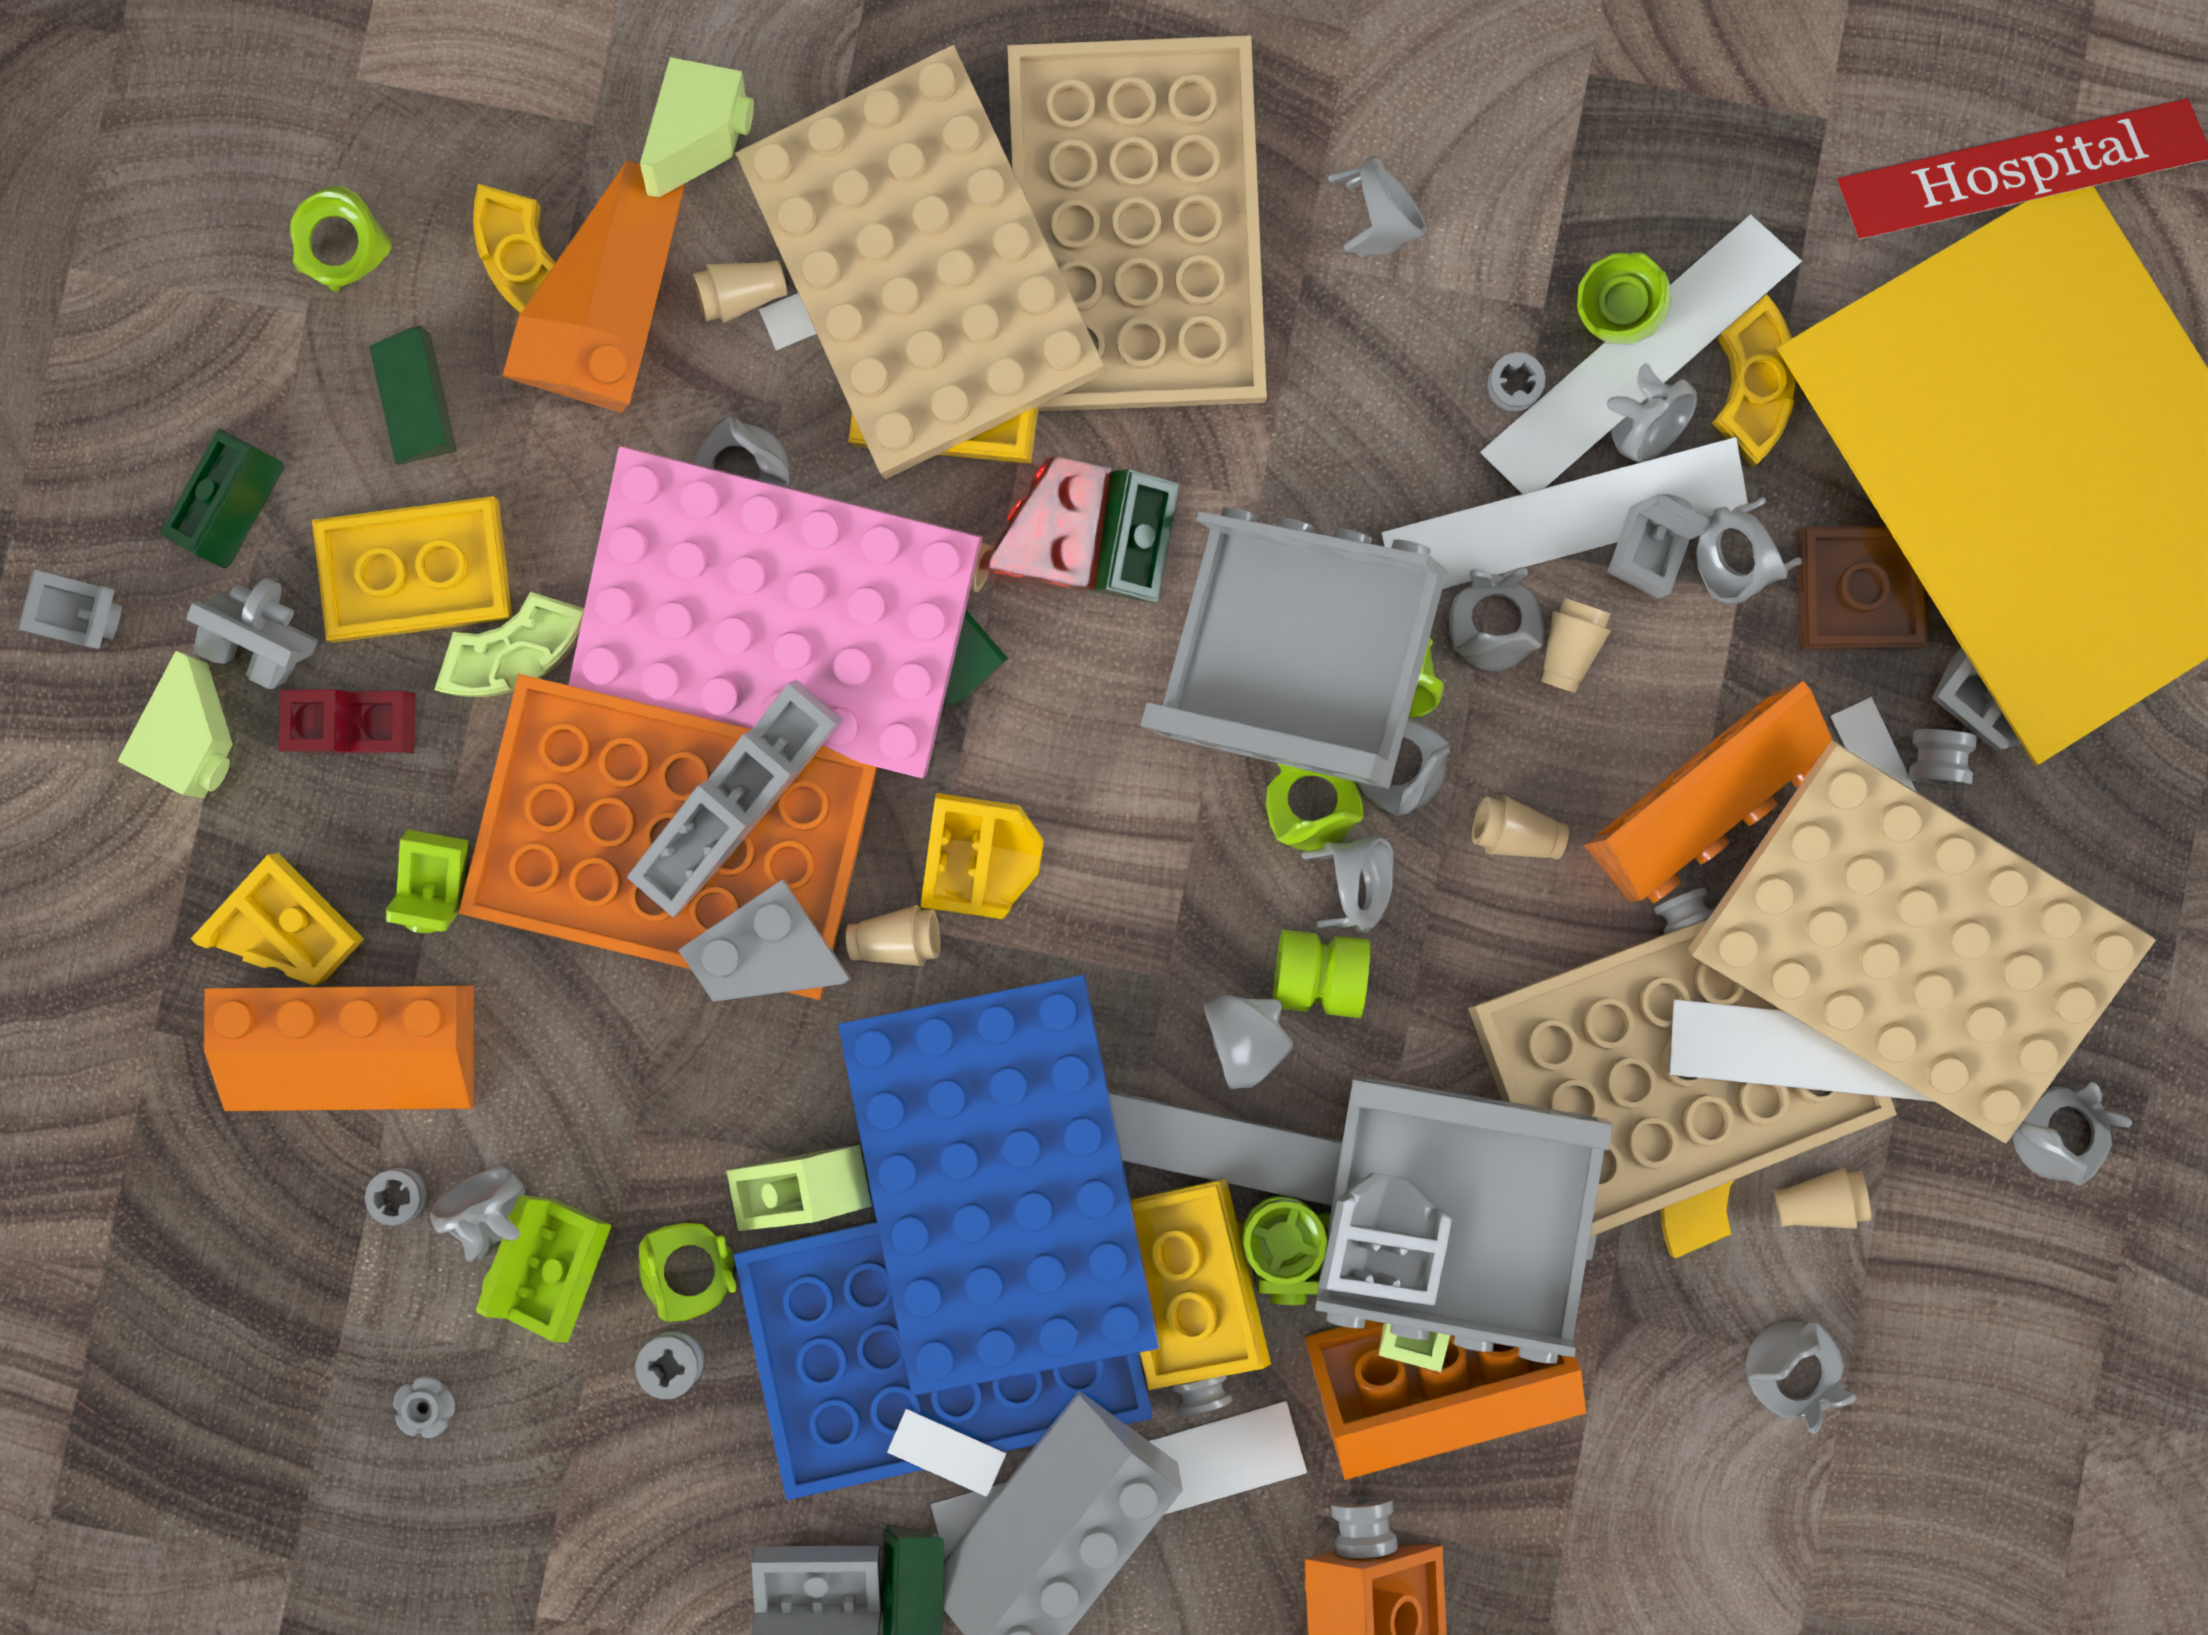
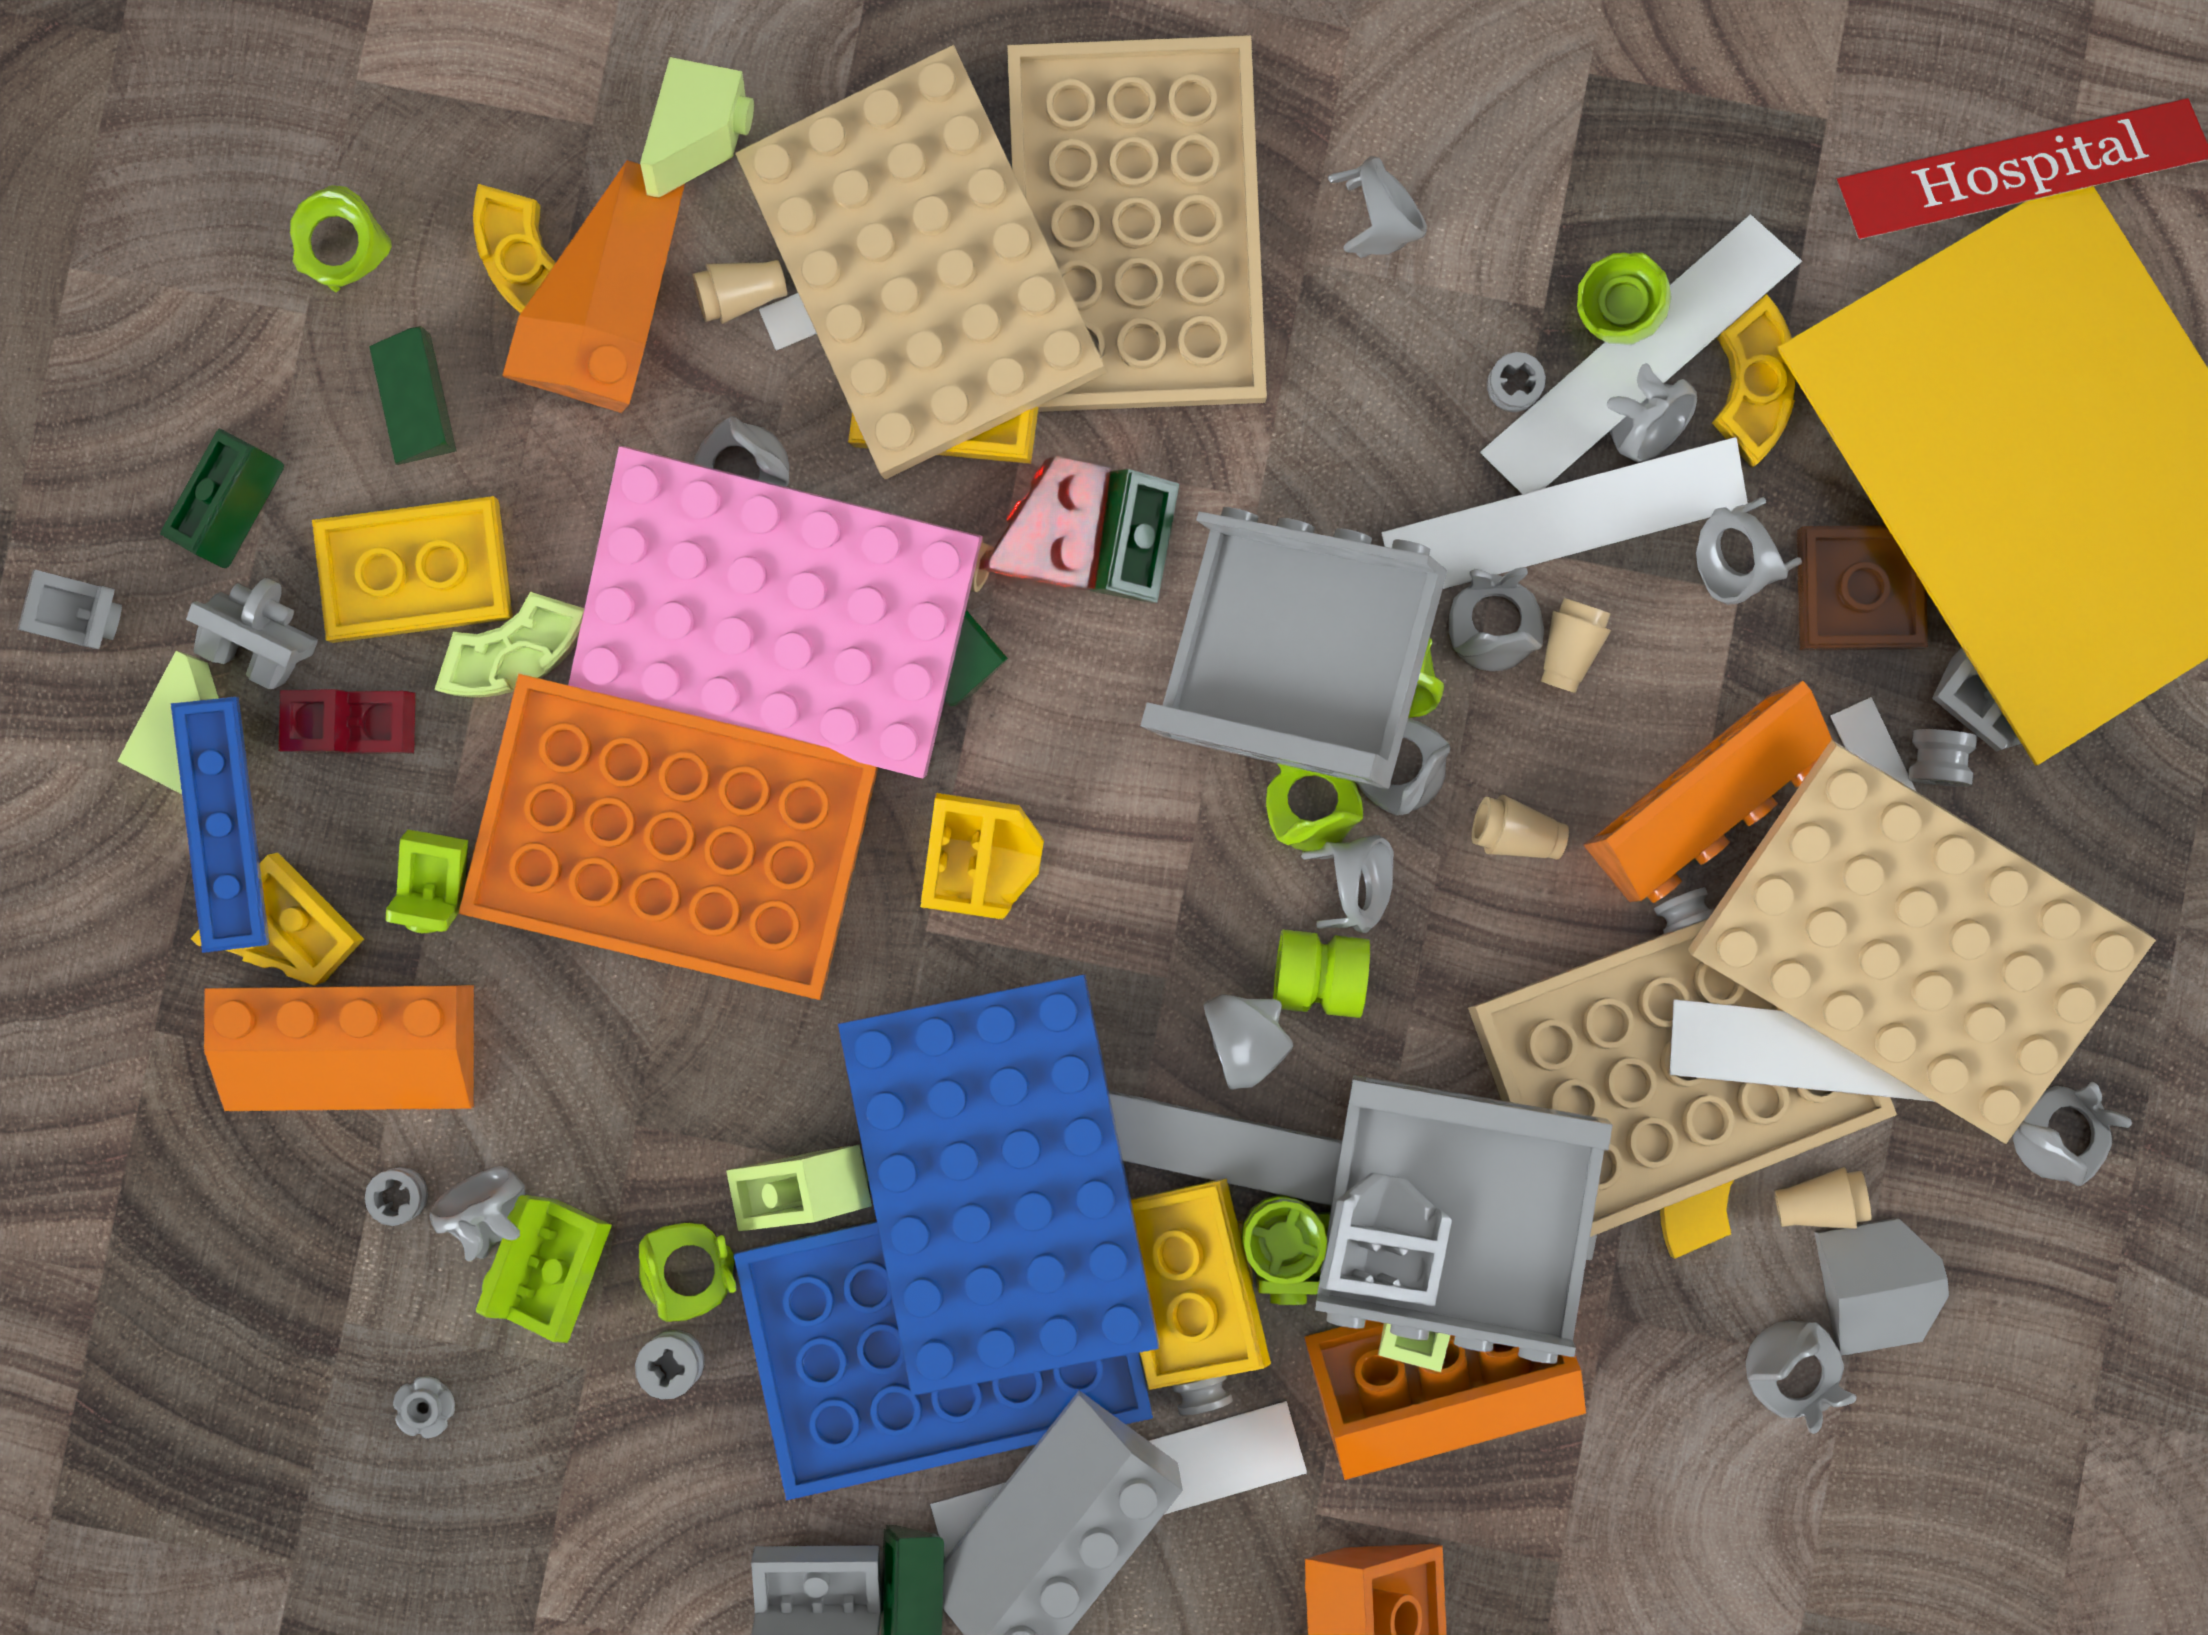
(220, 824): none -> blue tile
(734, 798): light grey slope -> none
(763, 950): light grey wing -> none
(896, 937): tan cone -> none
(946, 1452): white sticker -> none
(1364, 1526): light grey wheel -> none
(1655, 543): light grey bracket -> none
(1880, 1285): none -> light grey slope

